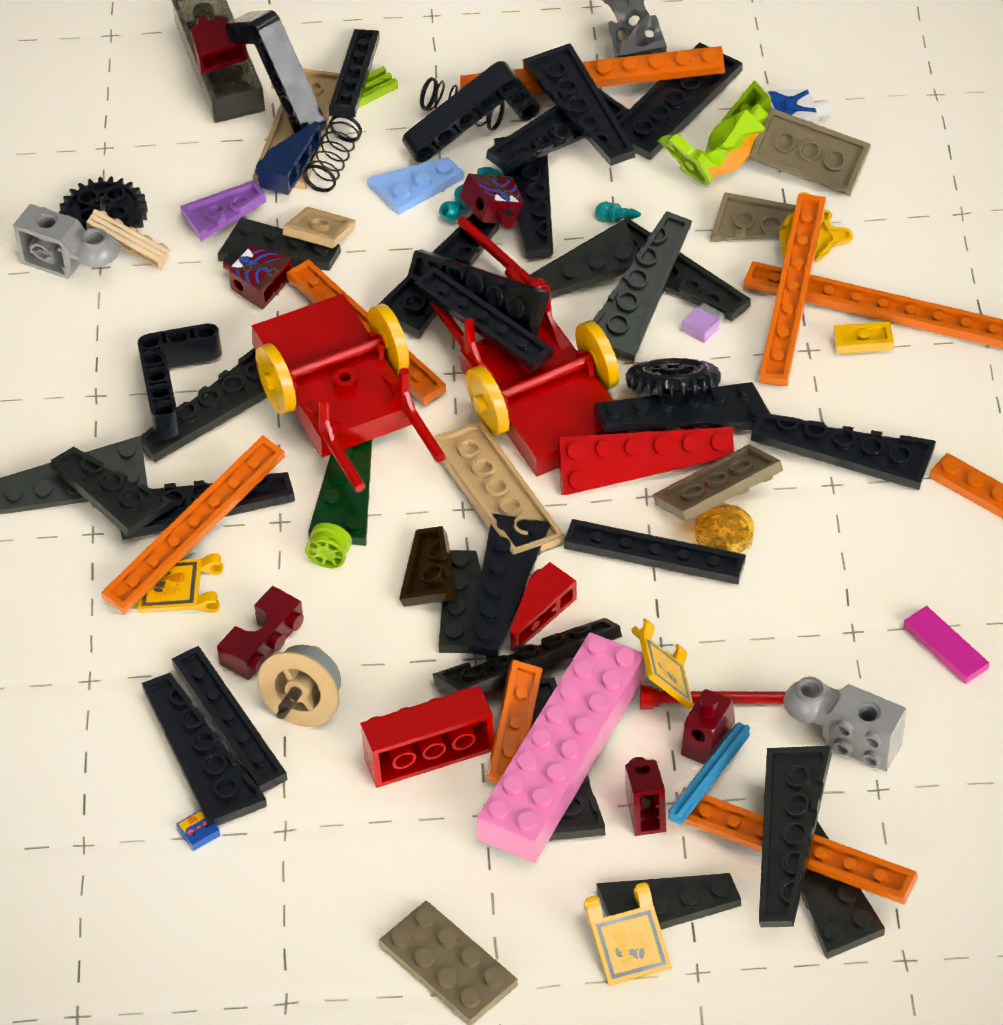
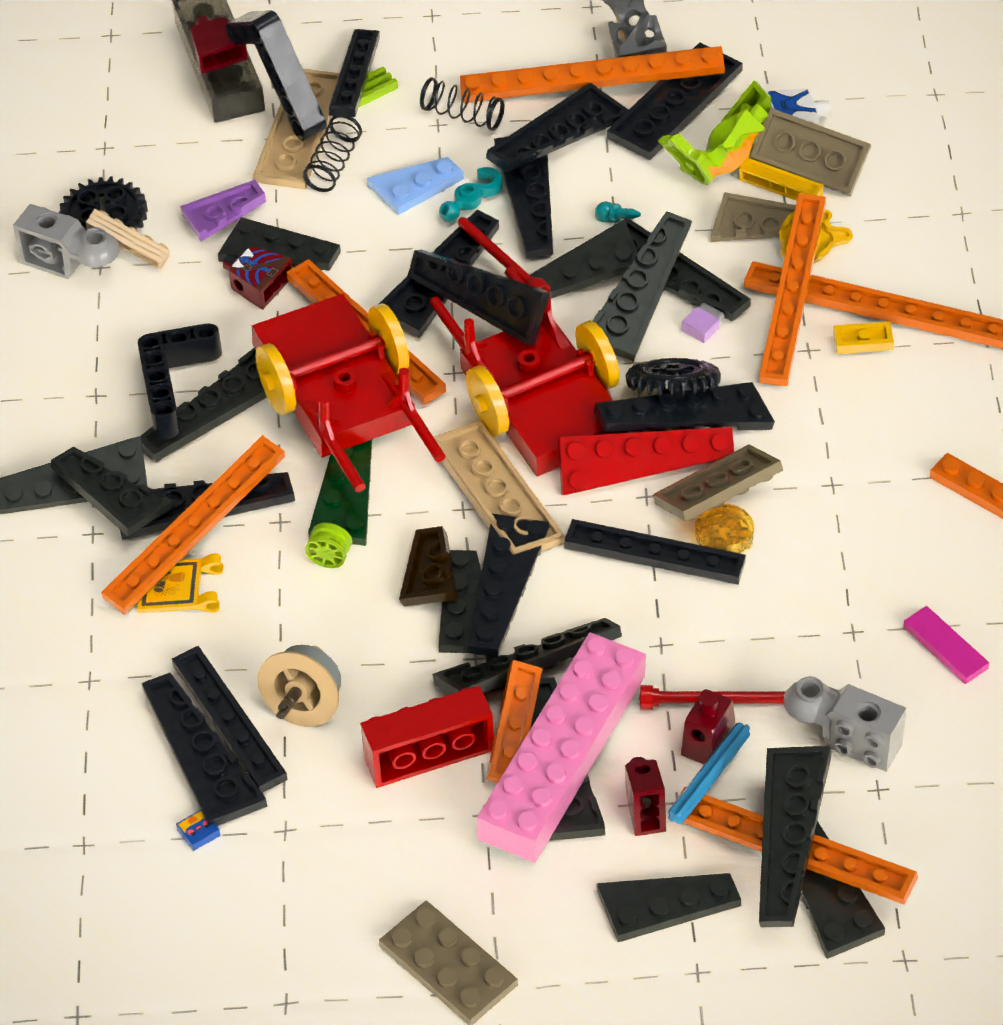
(247, 650): dark red arch -> none
(287, 160): dark blue slope -> none
(319, 227): tan tile -> none
(467, 107): black beam -> none
(487, 320): black plate -> none
(492, 198): dark red torso -> none
(544, 598): red slope -> none
(577, 96): black wing -> none
(629, 941): yellow flag -> none
(662, 666): yellow flag -> none
(777, 180): none -> yellow piece
(884, 457): black wing -> none

